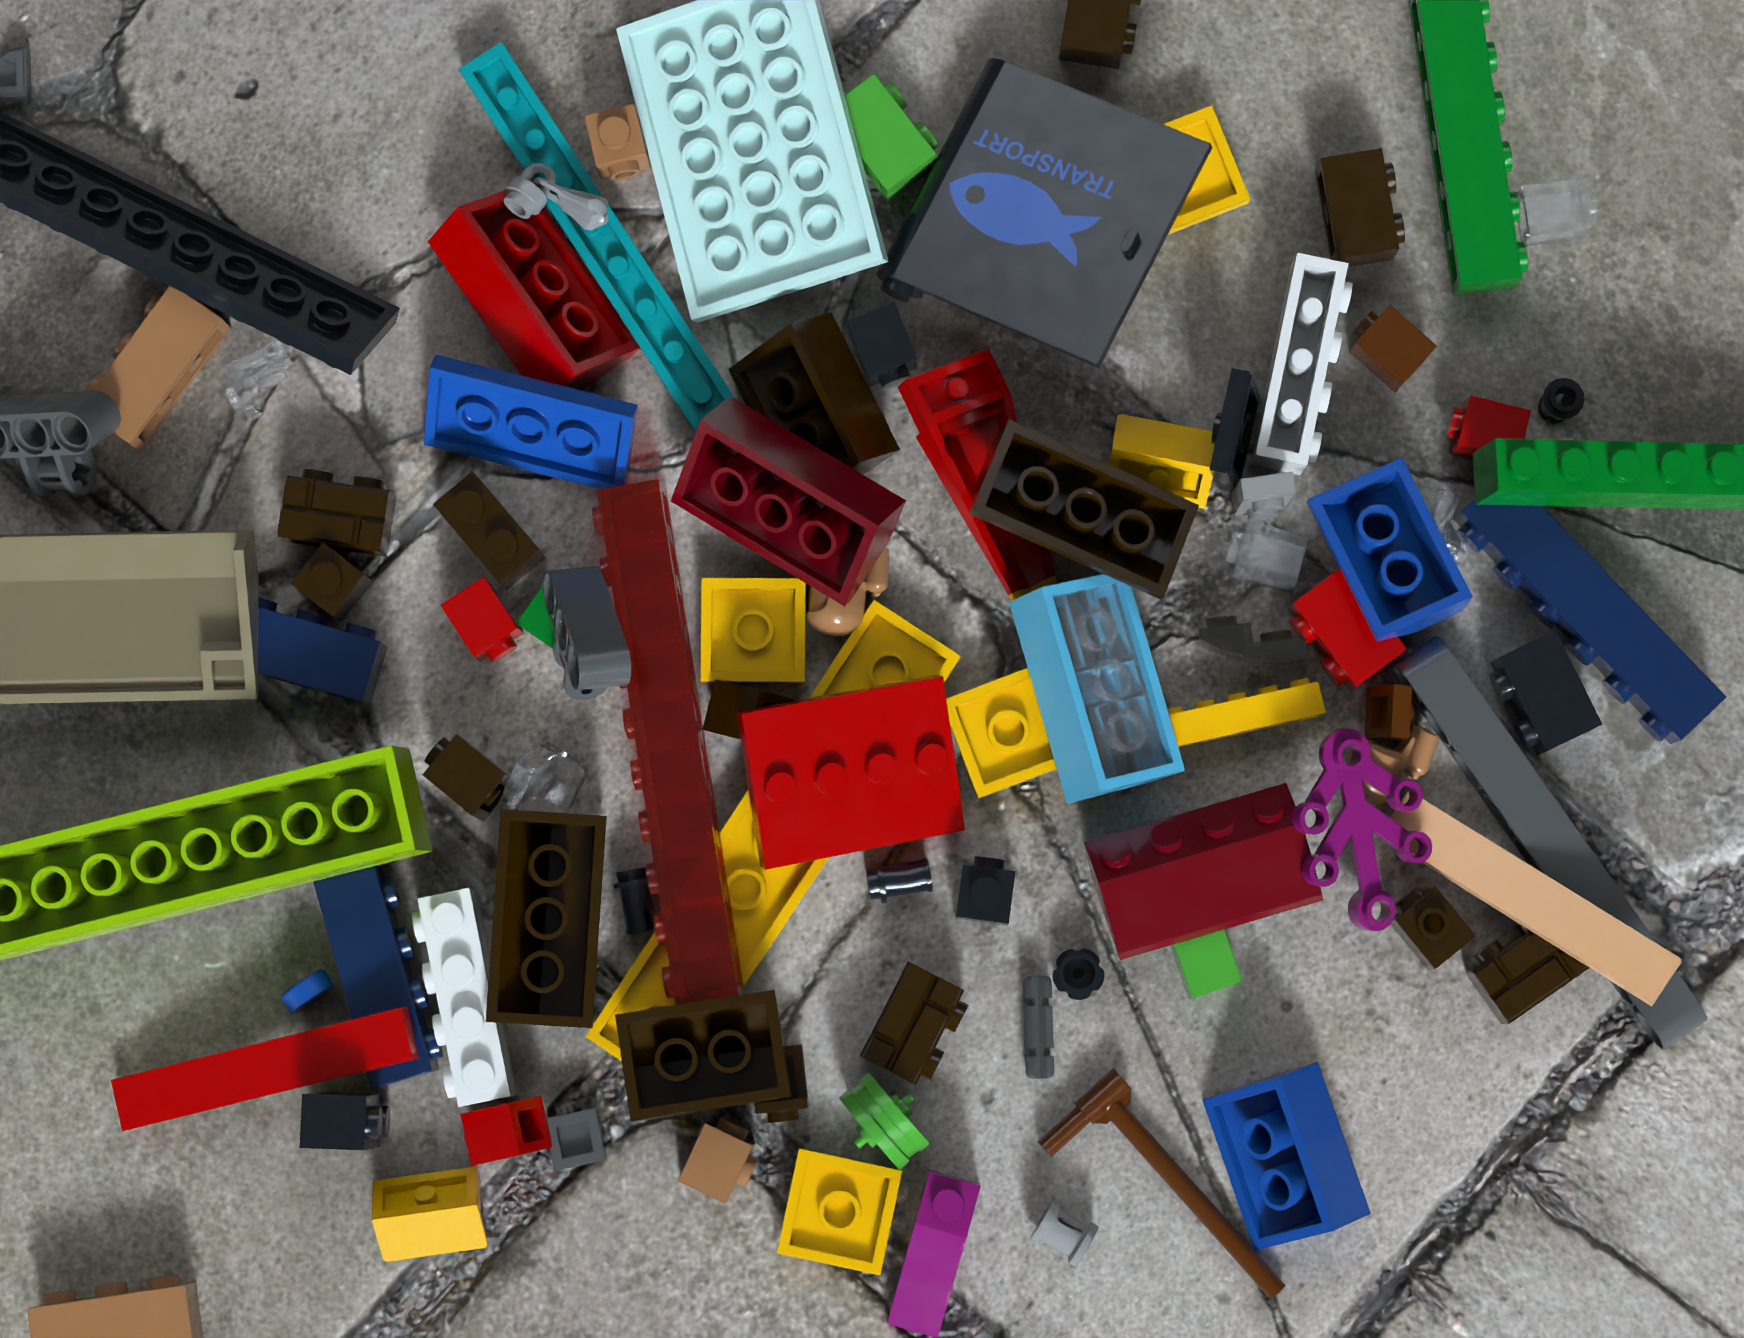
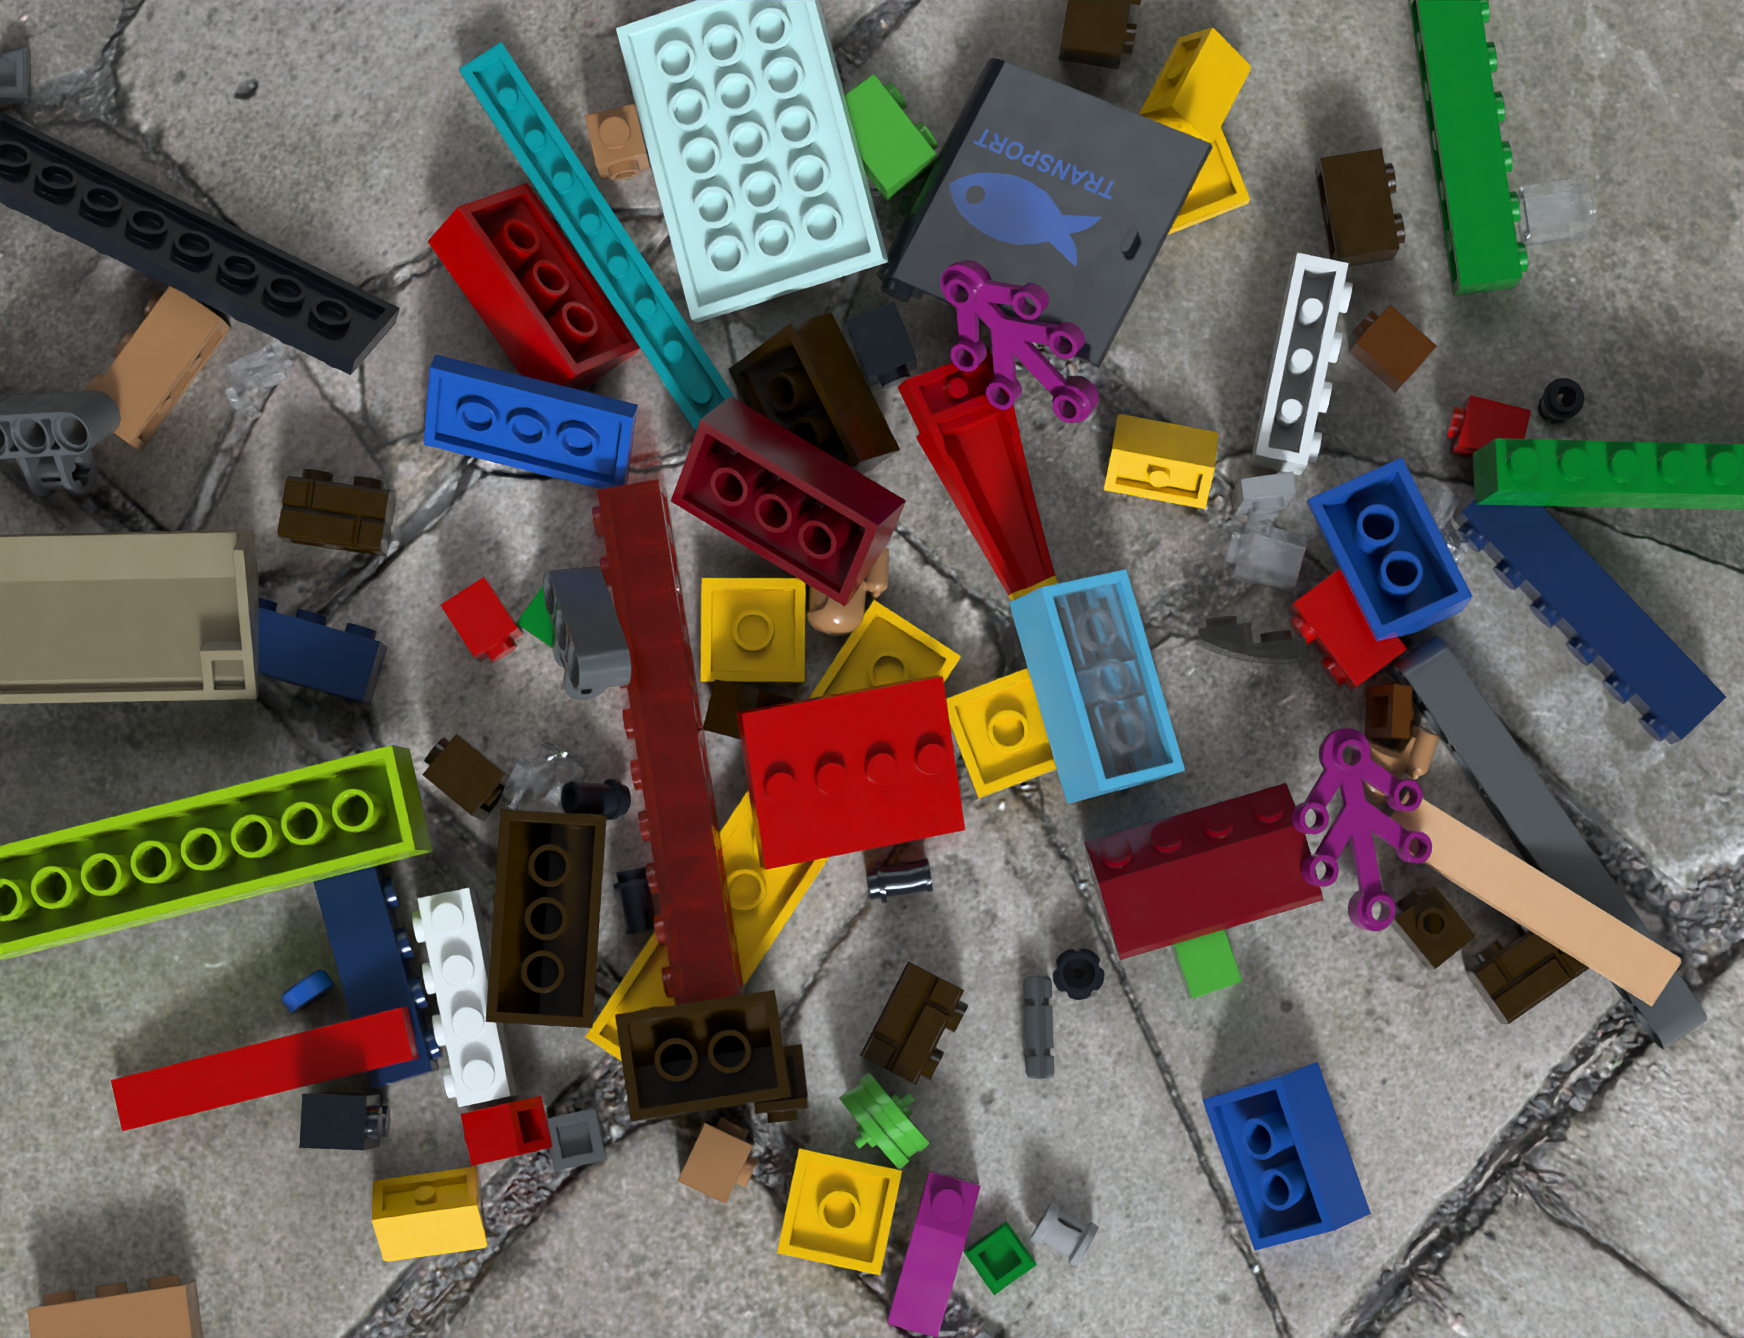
(331, 582): dark brown brick -> none
(489, 530): dark brown brick -> none
(529, 198): light grey piece -> none
(603, 799): none -> black pin
(975, 295): none -> magenta plant
(985, 891): black brick -> none
(999, 1257): none -> green tile
(1082, 508): dark brown slope -> none
(1108, 1103): reddish brown bar -> none
(1197, 84): none -> yellow panel
(1234, 430): black plate -> none
(1247, 714): yellow piece -> none
(1544, 694): black brick -> none

